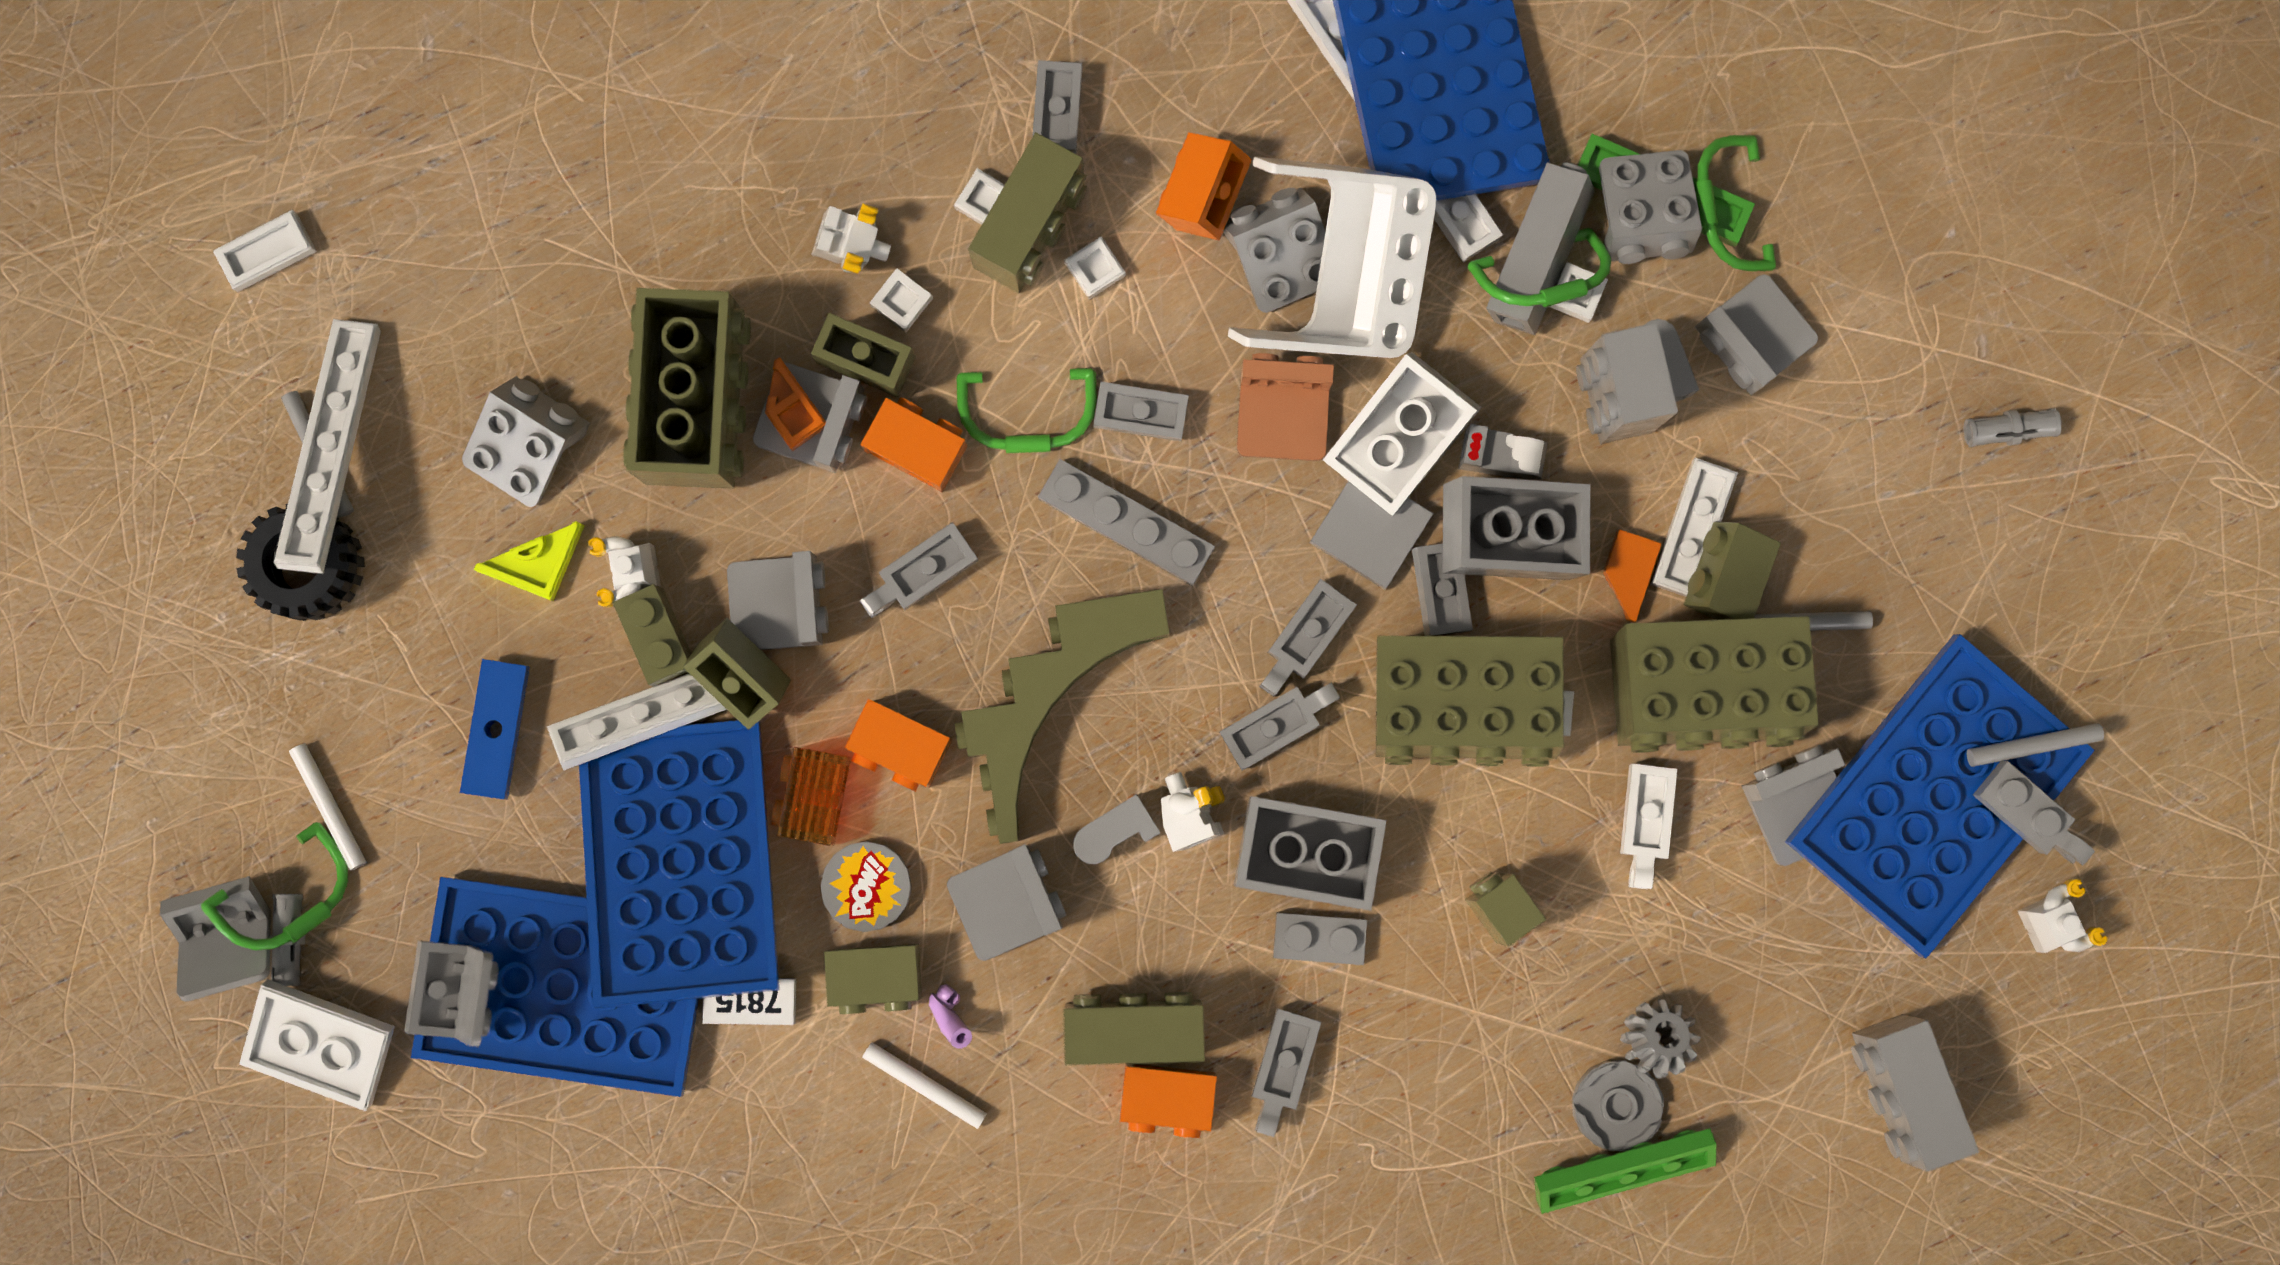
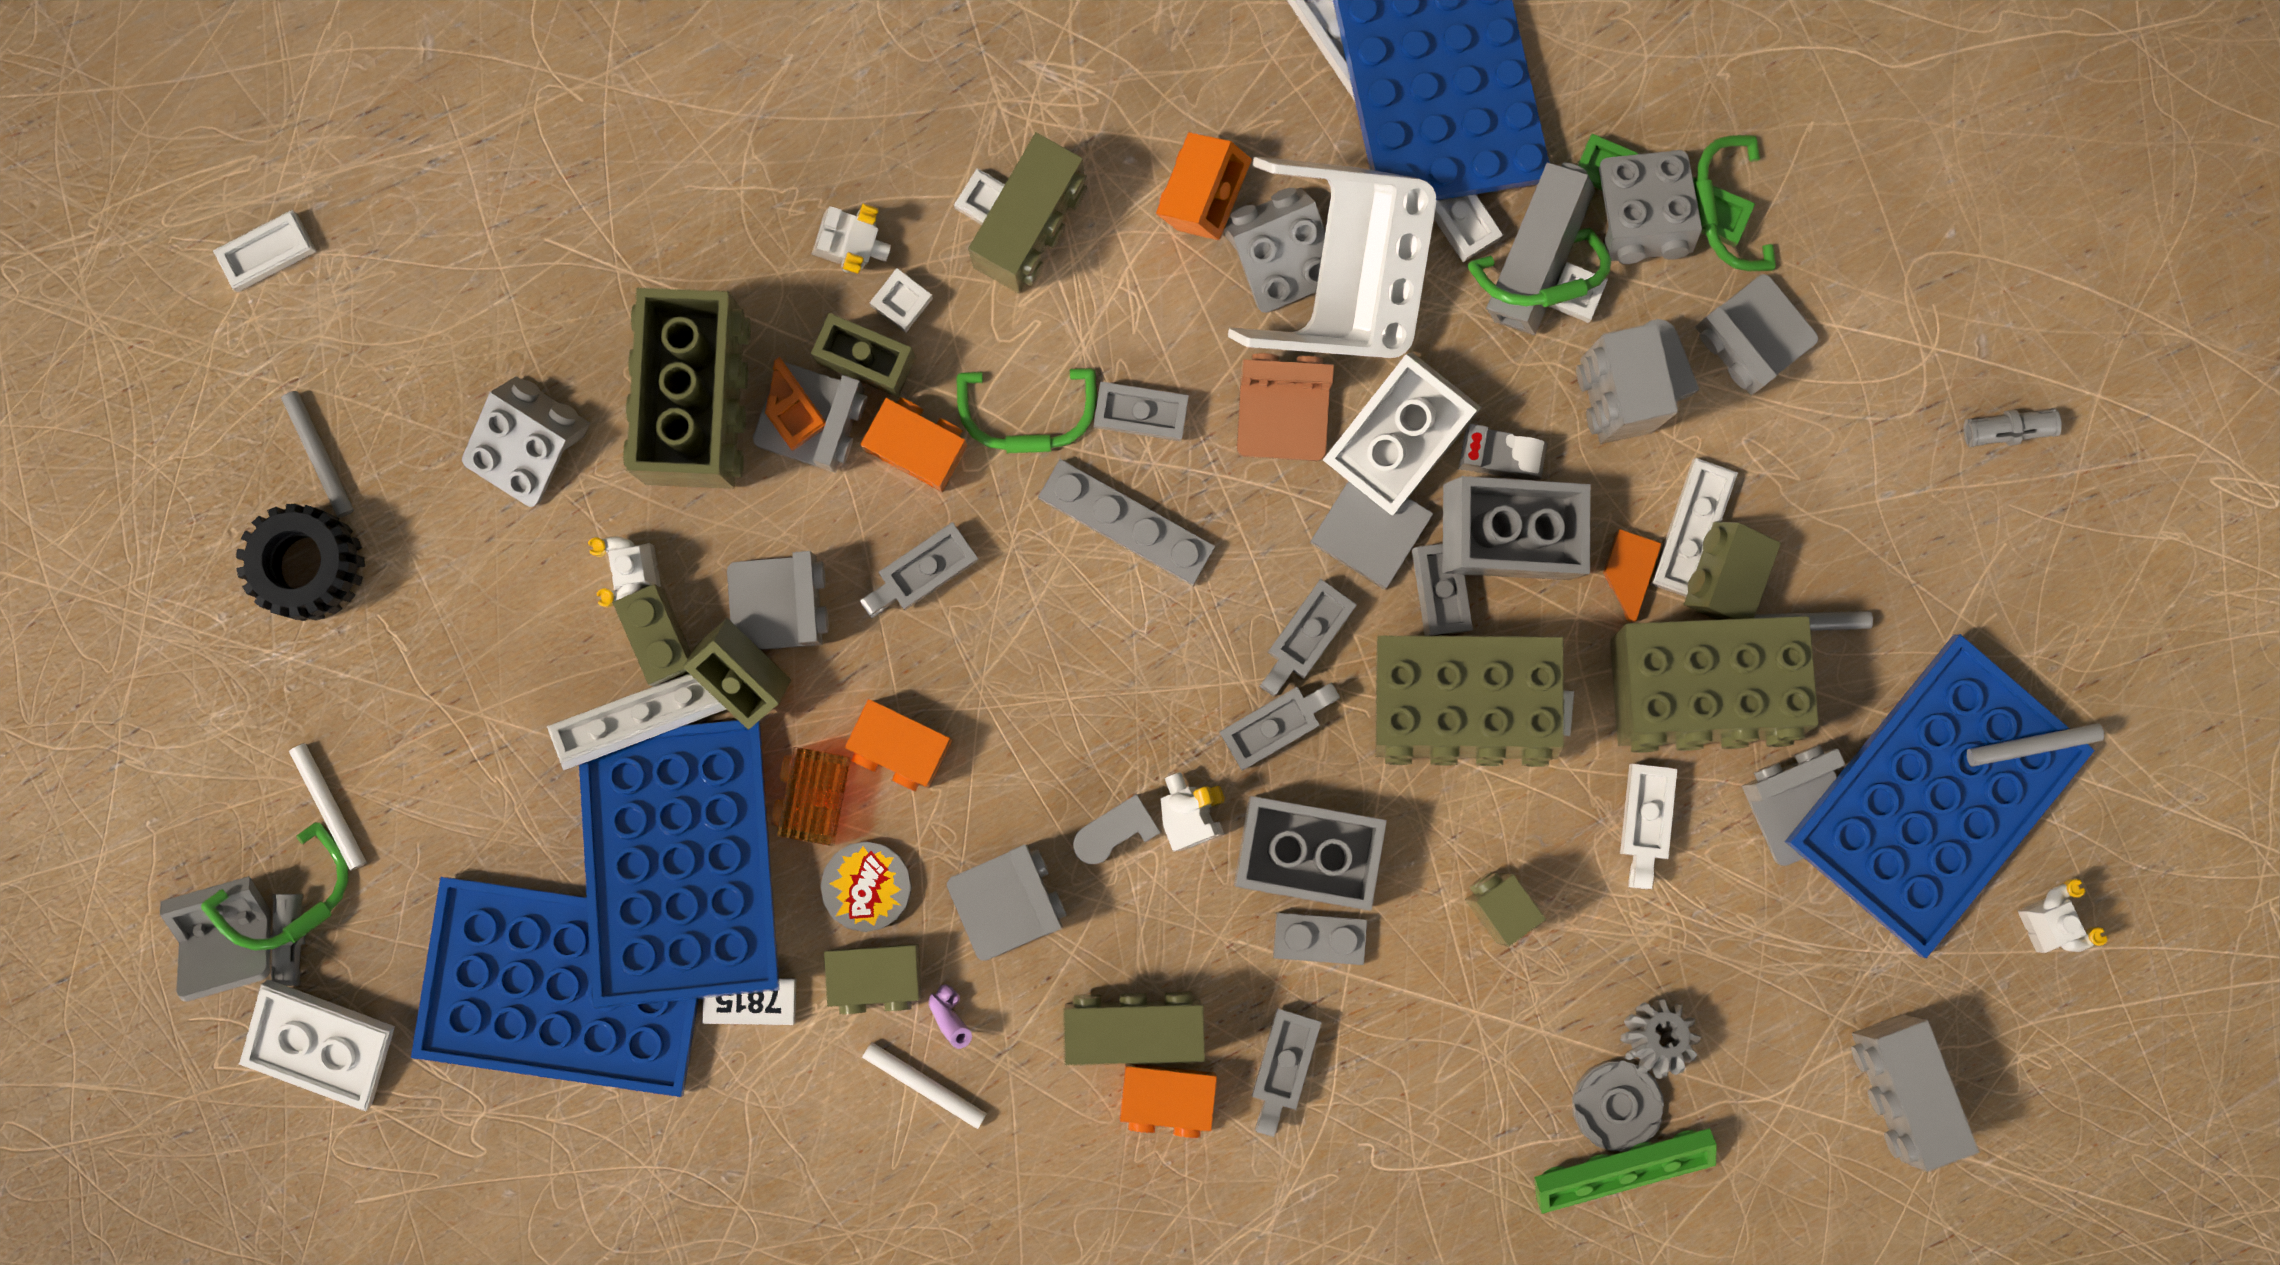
(327, 447): white tile -> none
(451, 991): light grey bracket -> none
(500, 700): blue tile -> none
(537, 564): neon yellow tile -> none
(1005, 733): olive arch -> none
(1058, 102): light grey plate -> none
(1095, 267): white tile -> none
(2031, 813): light grey plate -> none

